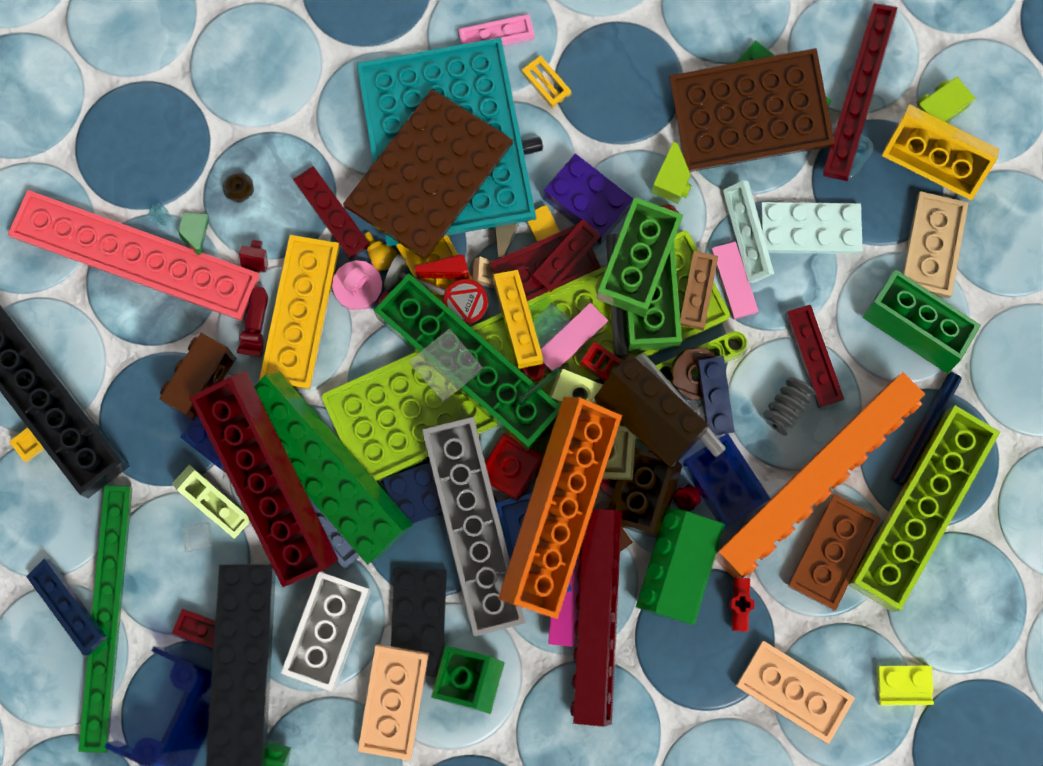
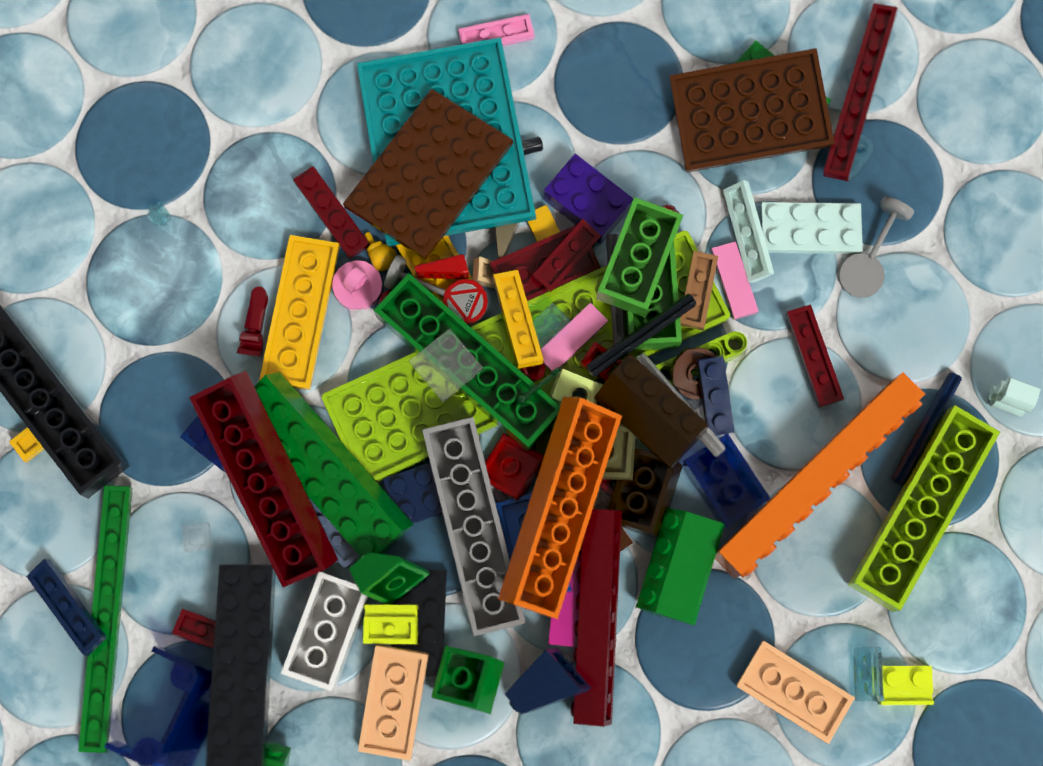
(134, 255): coral plate -> none
(193, 230): tile -> none
(200, 369): reddish brown brick -> none
(211, 501): yellowish green slope -> none
(238, 194): dark brown plate -> none
(254, 257): dark red tile -> none
(386, 576): none -> green slope
(390, 624): none -> neon yellow plate
(546, 683): none -> dark blue slope
(566, 92): yellow tile -> none
(641, 335): none -> black axle
(673, 177): lime slope -> none
(687, 497): dark red tile -> none
(741, 589): red axle -> none
(787, 403): dark grey piece -> none
(834, 552): dark orange plate -> none
(862, 273): none -> light grey piece
(868, 674): none -> clear light blue plate
(922, 321): green slope -> none
(935, 242): tan plate -> none
(941, 152): yellow brick -> none
(948, 100): lime brick -> none
(1014, 396): none -> light aqua brick

